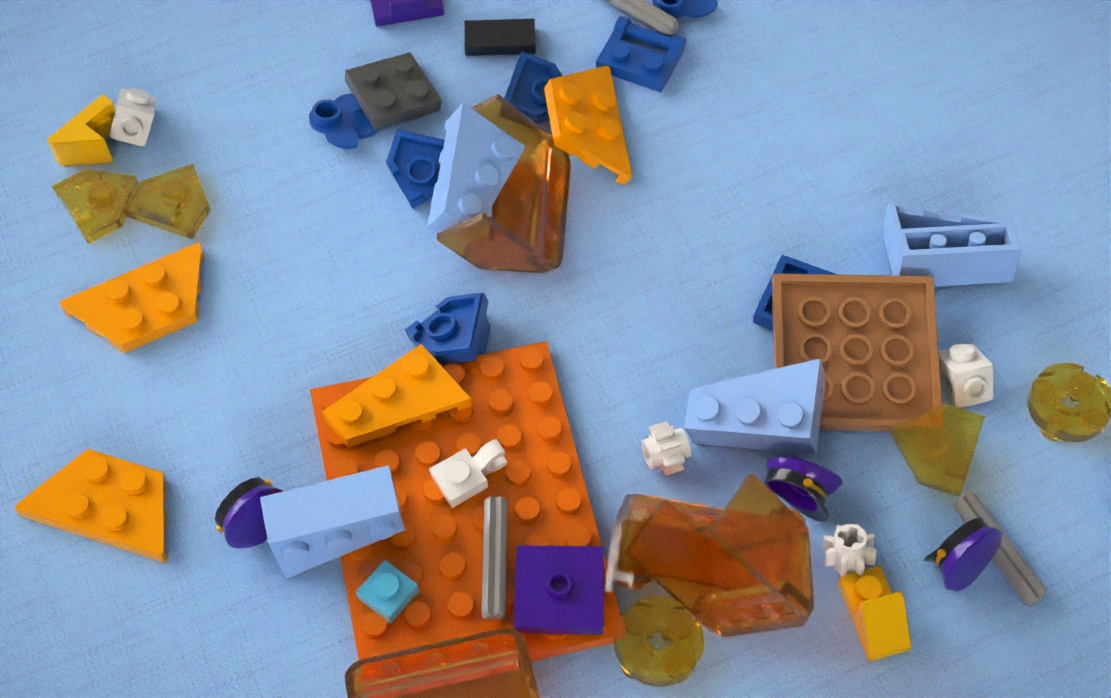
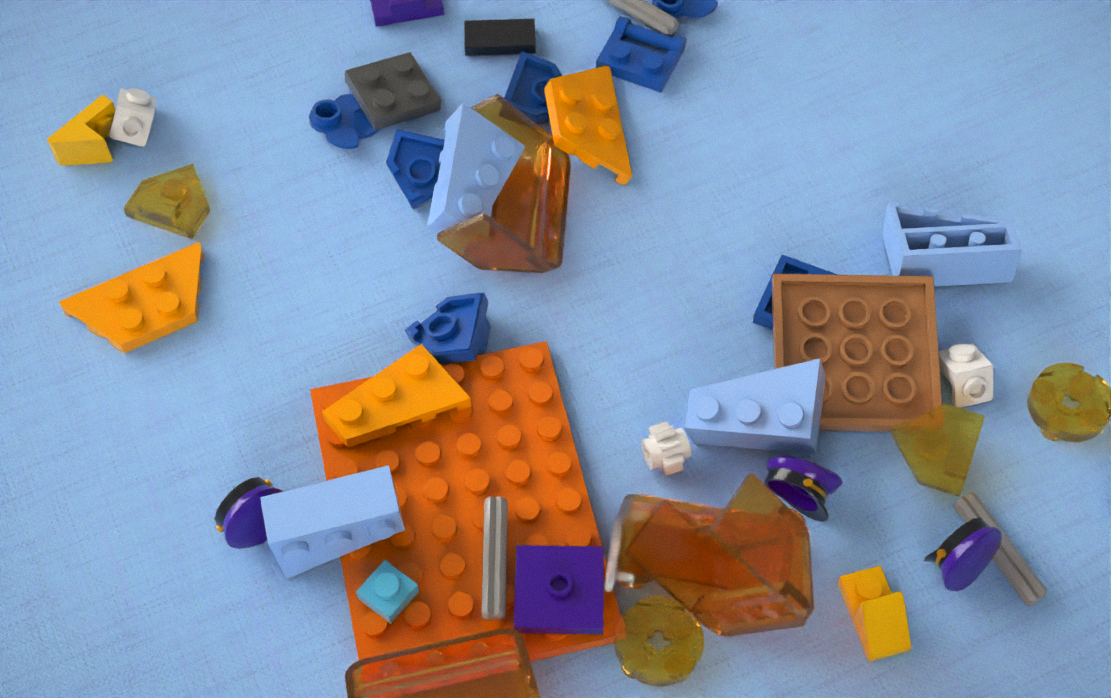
(96, 200): clear yellow plate -> none
(104, 502): light orange wing -> none
(464, 475): white plate -> none
(849, 549): white gear -> none

